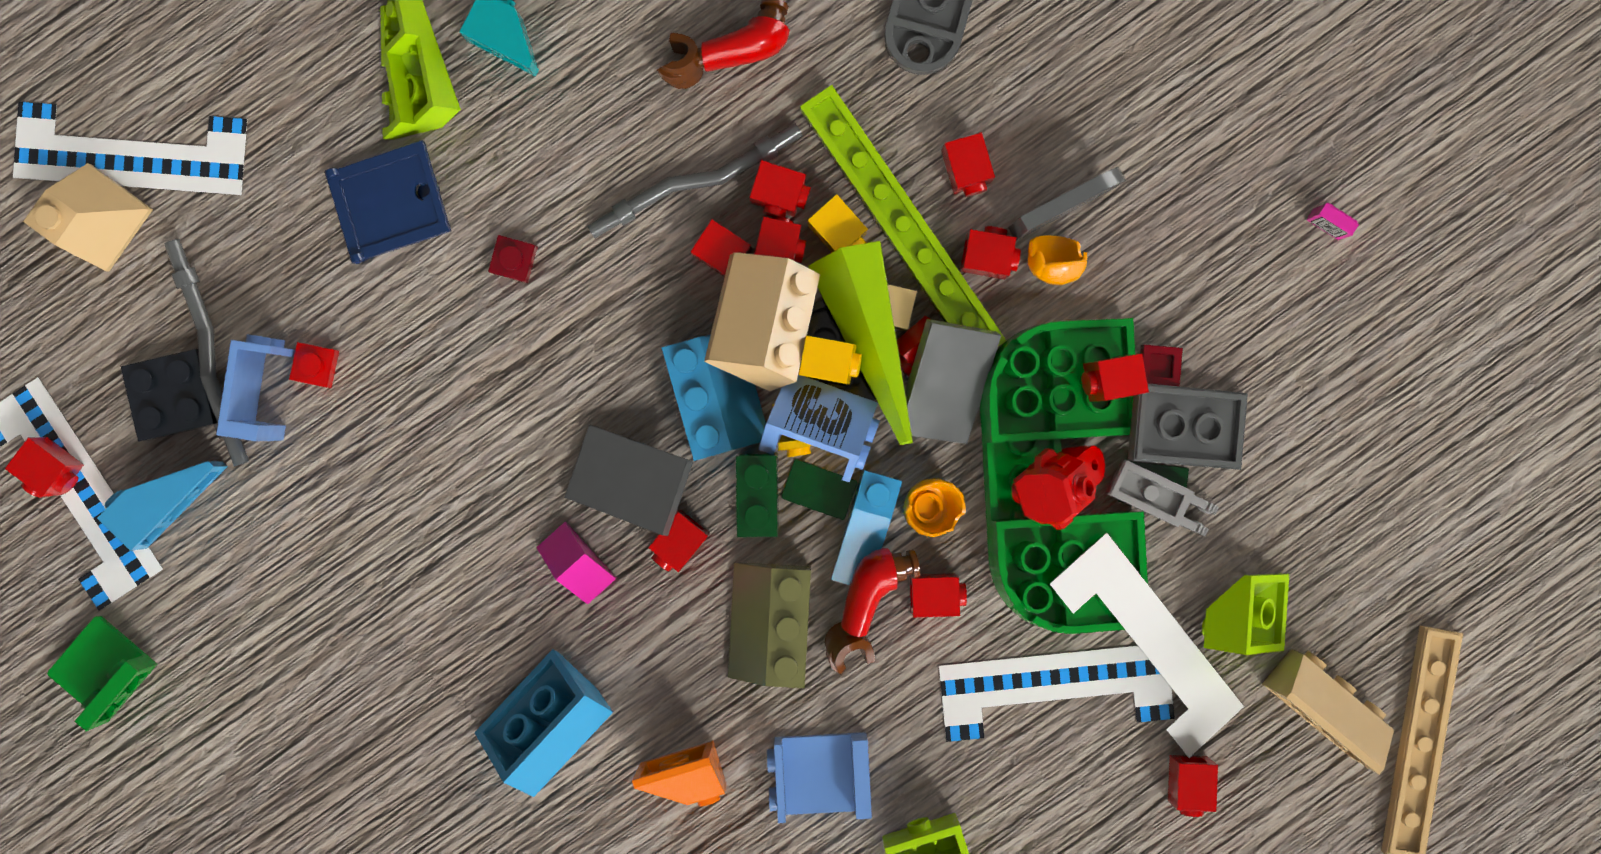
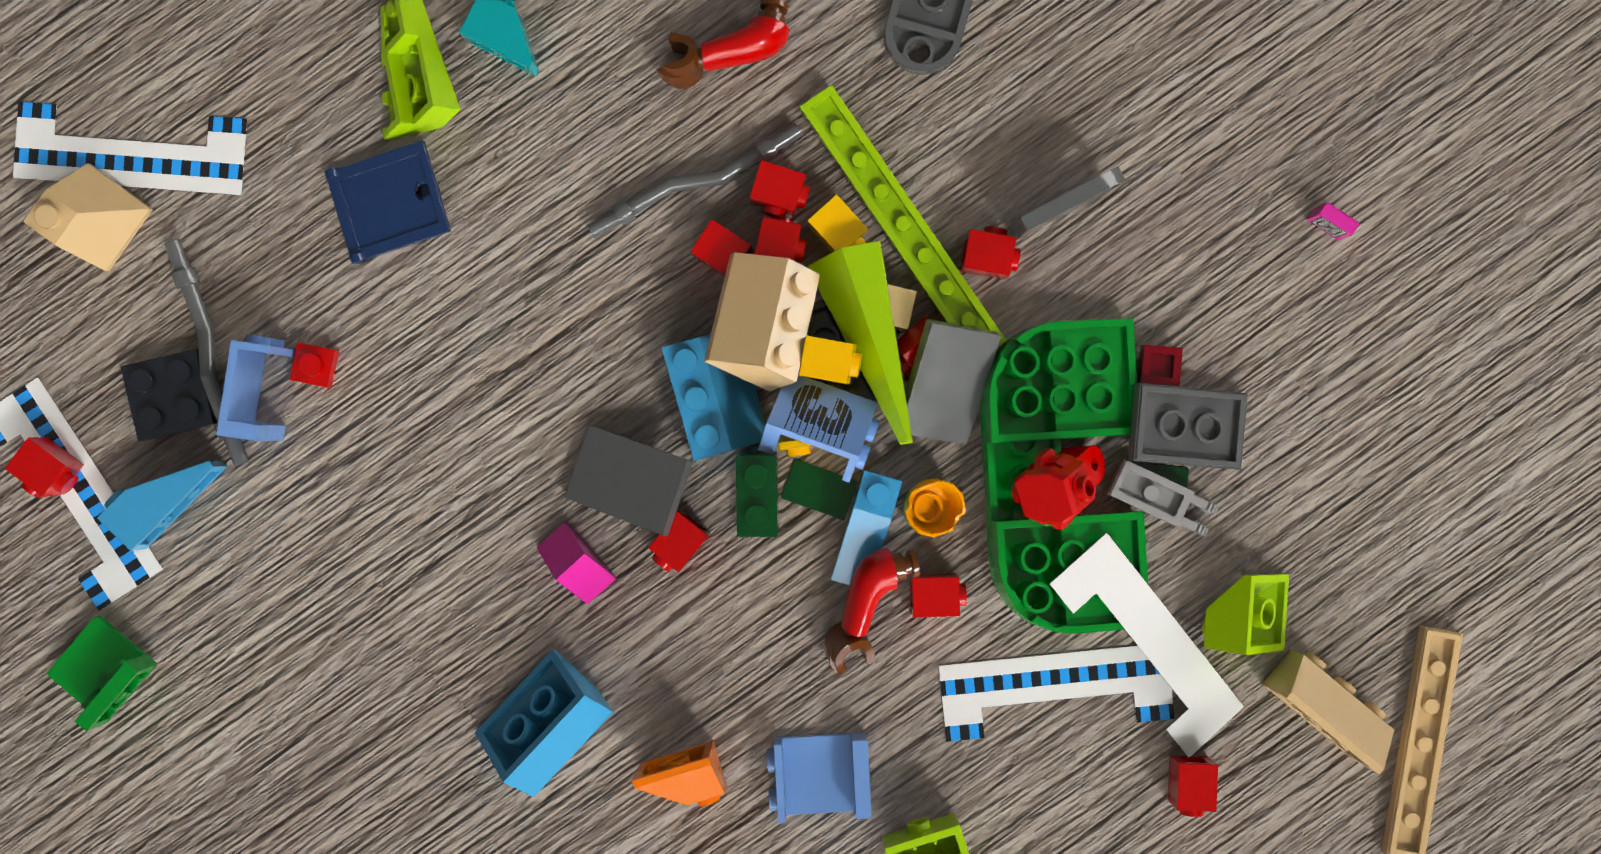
(512, 259): dark red plate -> none
(769, 624): olive slope -> none
(968, 164): red brick -> none
(1056, 259): light orange hair -> none
(1114, 378): red brick -> none

